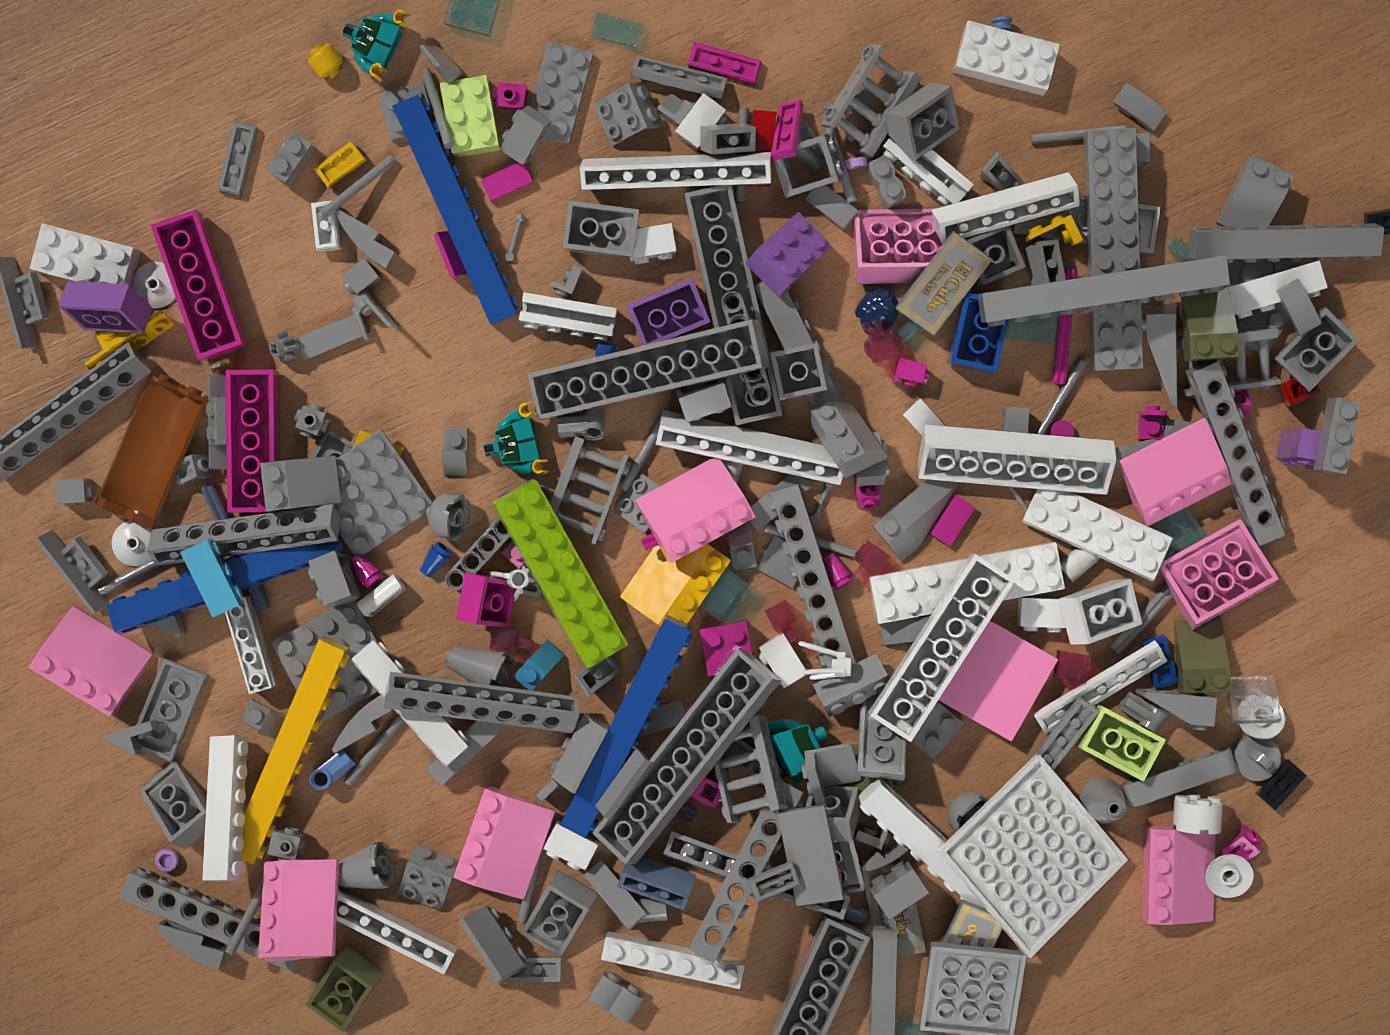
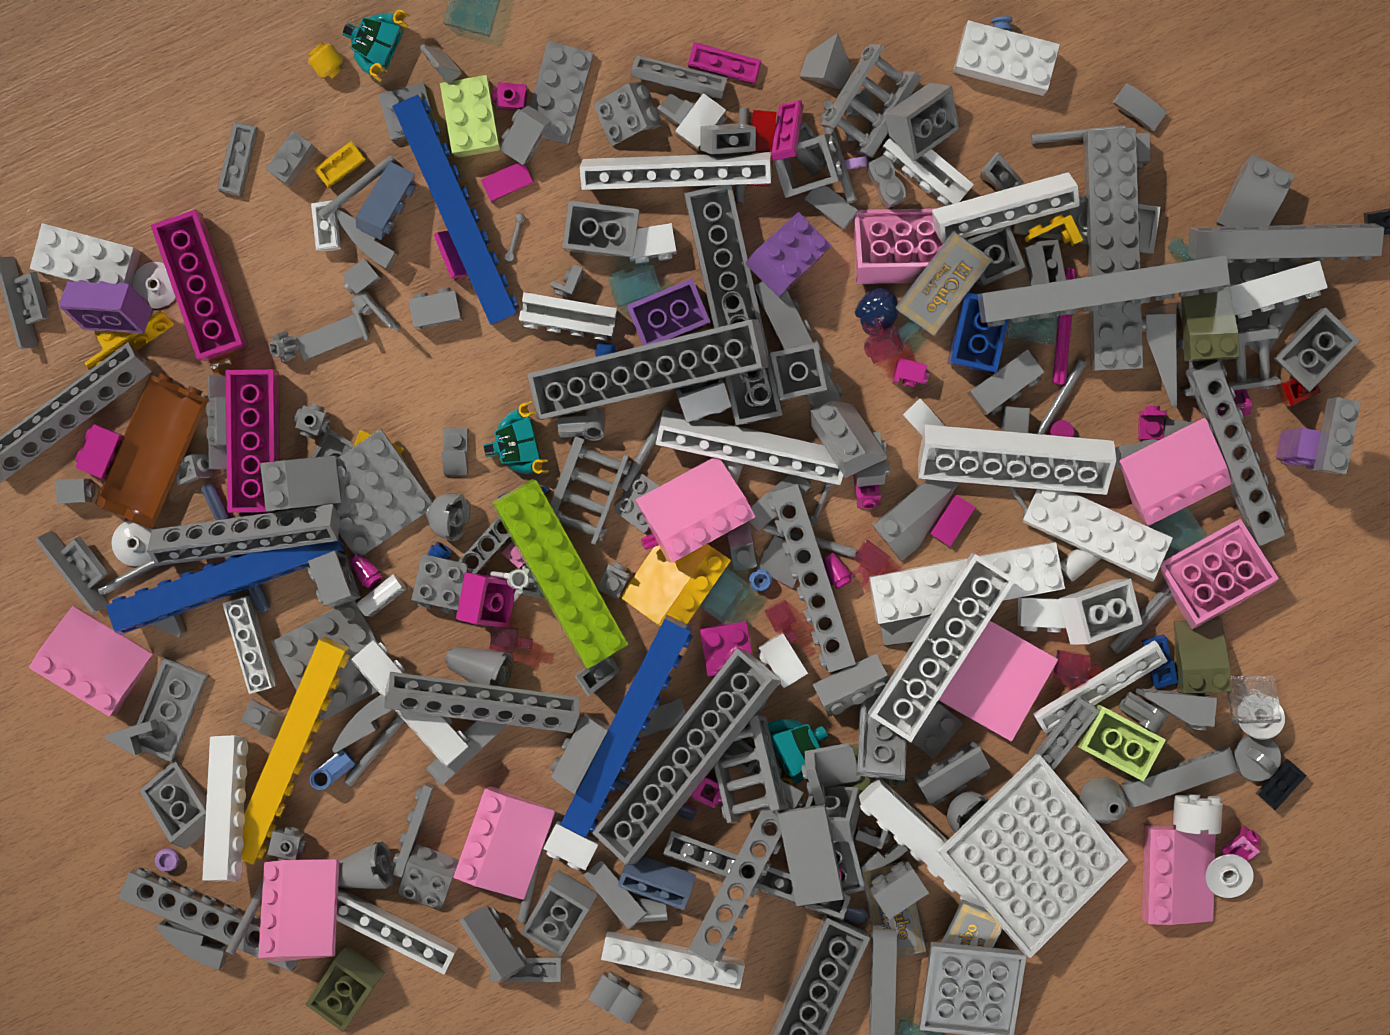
(98, 451): none -> dark pink brick
(212, 577): medium azure brick -> none
(386, 201): none -> sand blue brick
(415, 819): none -> light grey plate
(435, 309): none -> light grey brick
(437, 108): light grey bar -> none
(439, 583): none -> light grey bracket
(538, 665): dark azure slope -> none
(547, 789): light grey tile -> none
(614, 580): none -> light grey bracket
(616, 30): clear light blue tile -> none
(623, 784): light grey tile -> none
(634, 285): none -> clear light blue brick
(755, 888): light grey tile -> none
(760, 574): none -> medium blue plate
(827, 64): none -> light grey slope
(840, 667): white plant -> none
(952, 773): none -> light grey slope
(1006, 383): none -> light grey brick
(1299, 306): light grey slope -> none

